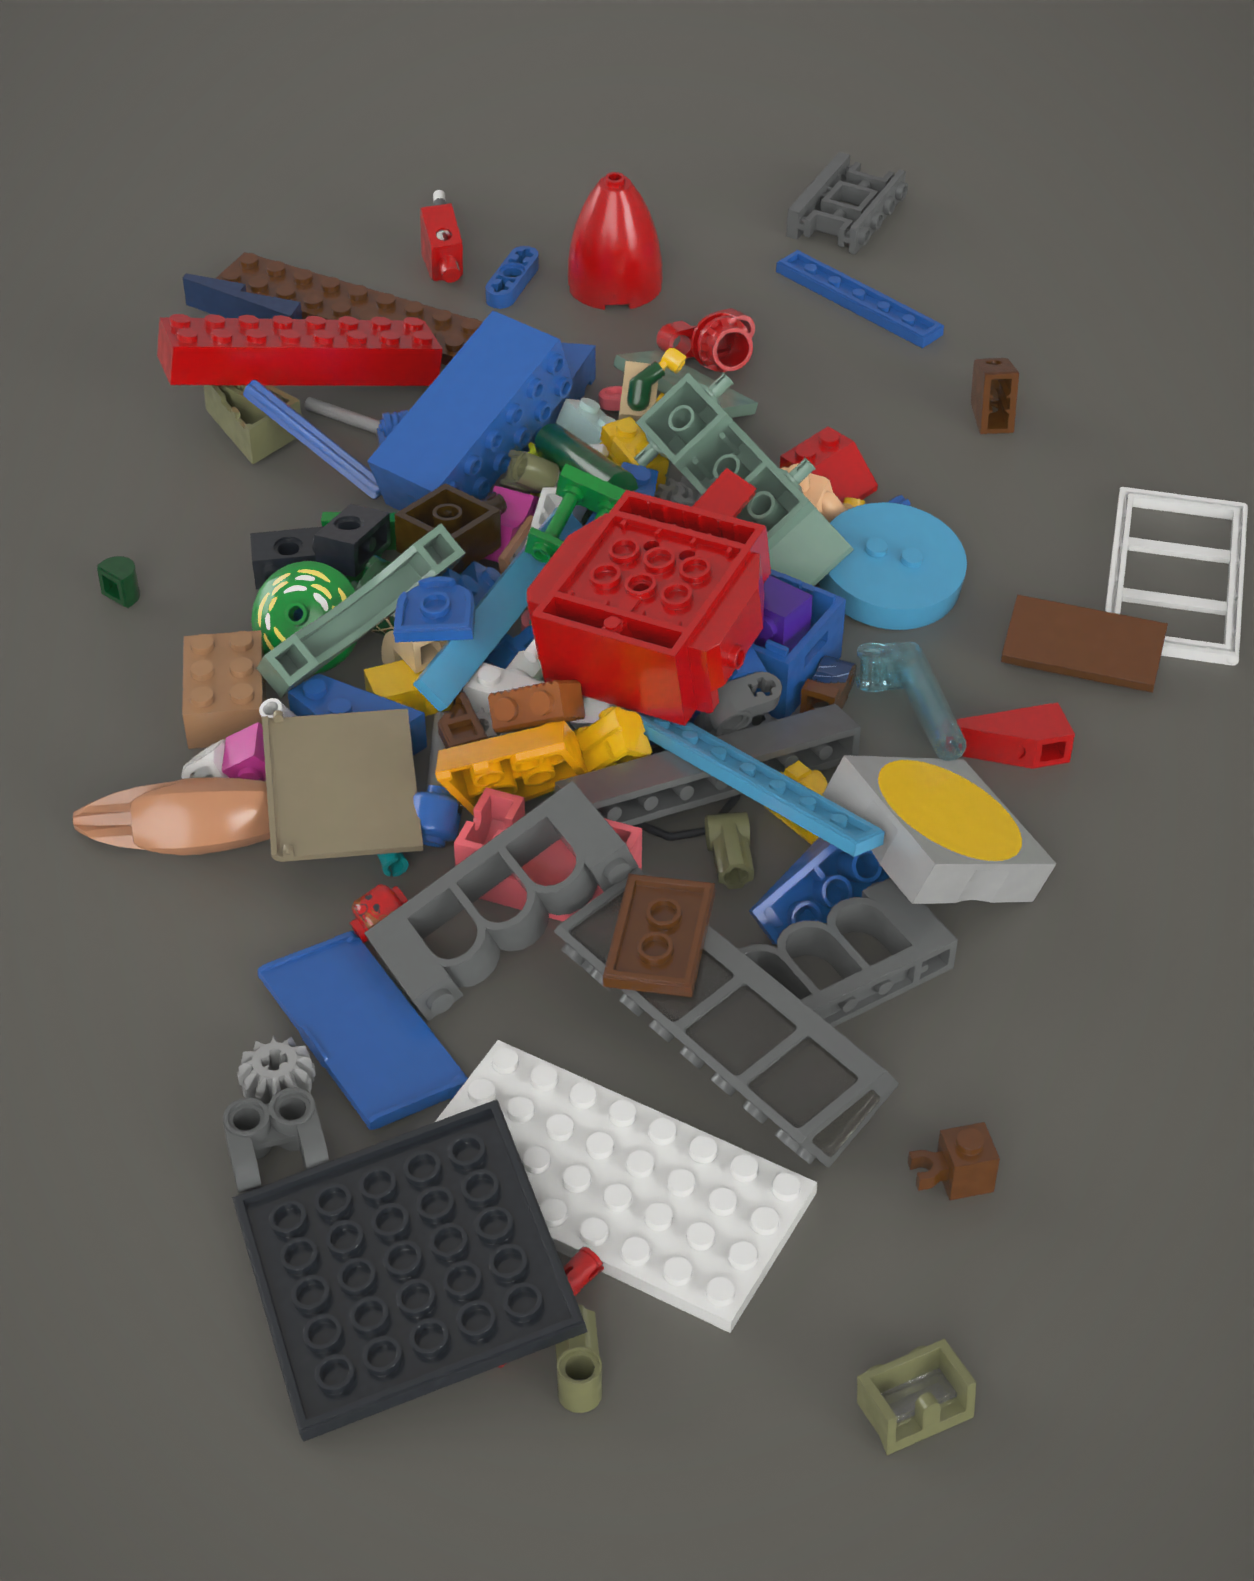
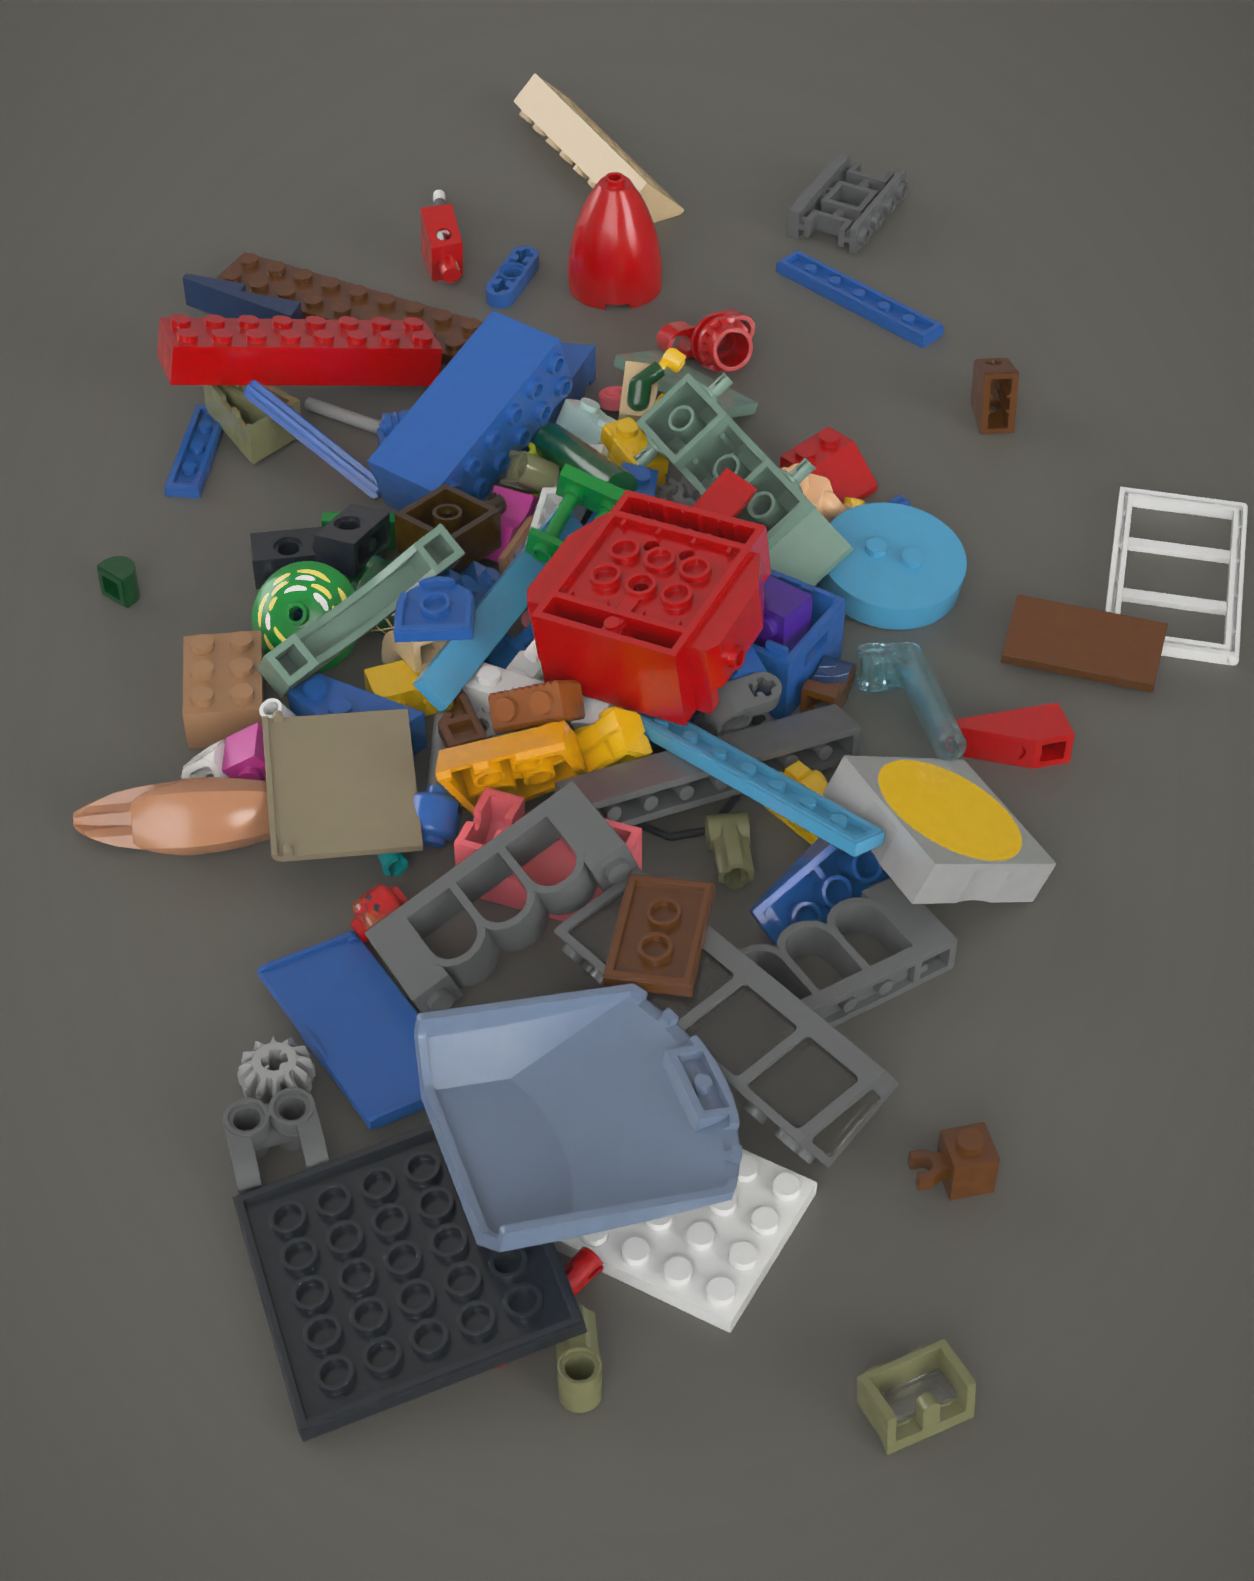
(194, 456): none -> blue tile
(575, 1114): none -> sand blue windscreen
(587, 144): none -> tan slope

